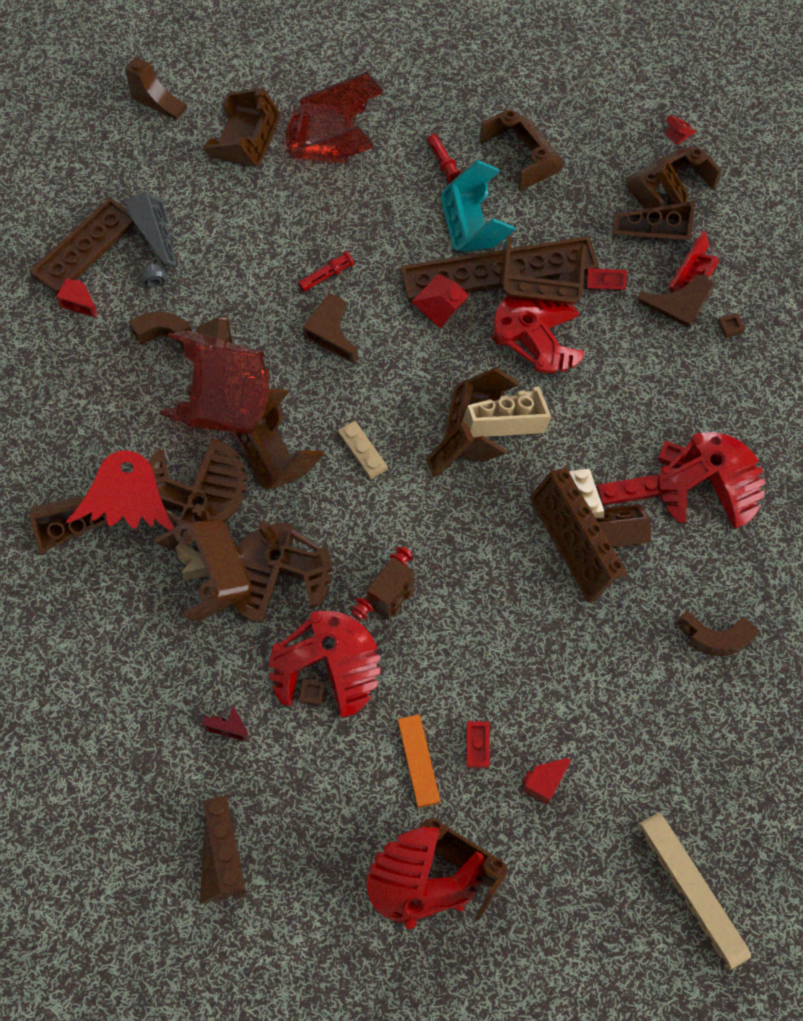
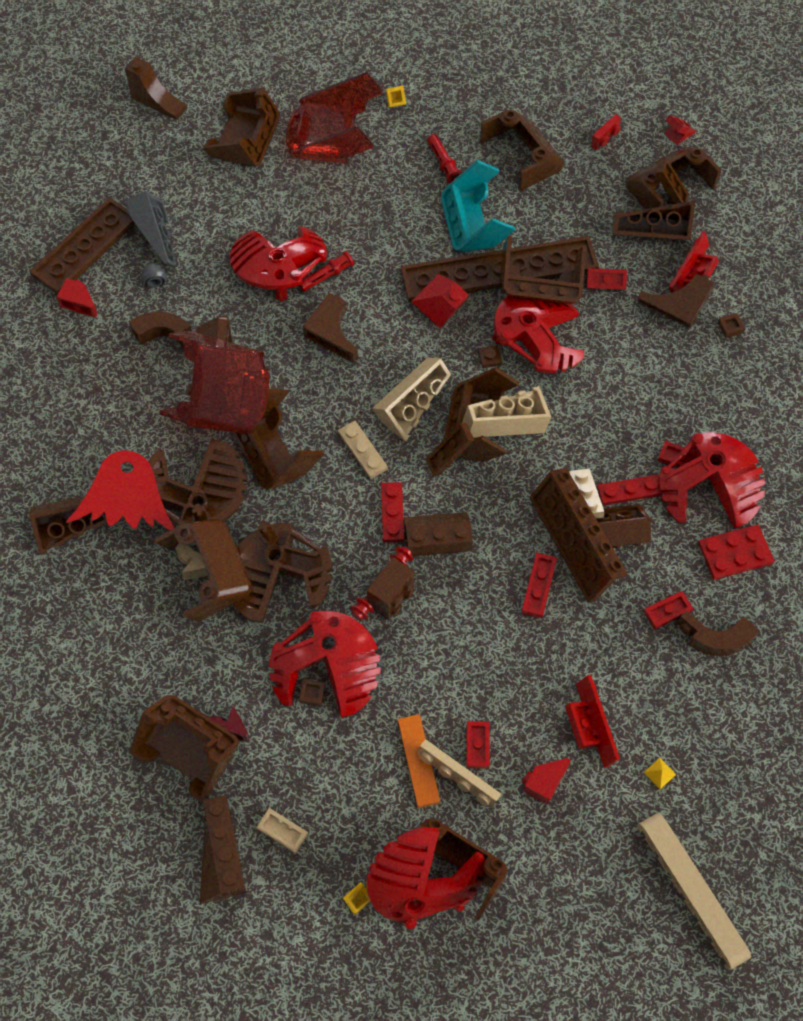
(186, 742): none -> reddish brown windscreen
(276, 268): none -> red piece
(282, 830): none -> tan plate
(357, 898): none -> yellow slope
(392, 512): none -> red plate
(395, 96): none -> yellow slope
(412, 397): none -> tan wedge
(438, 534): none -> reddish brown slope
(463, 777): none -> tan plate
(490, 356): none -> reddish brown plate
(539, 585): none -> red plate
(590, 722): none -> red bracket
(603, 135): none -> red plate
(659, 773): none -> yellow slope
(667, 610): none -> red plate
(736, 552): none -> red plate

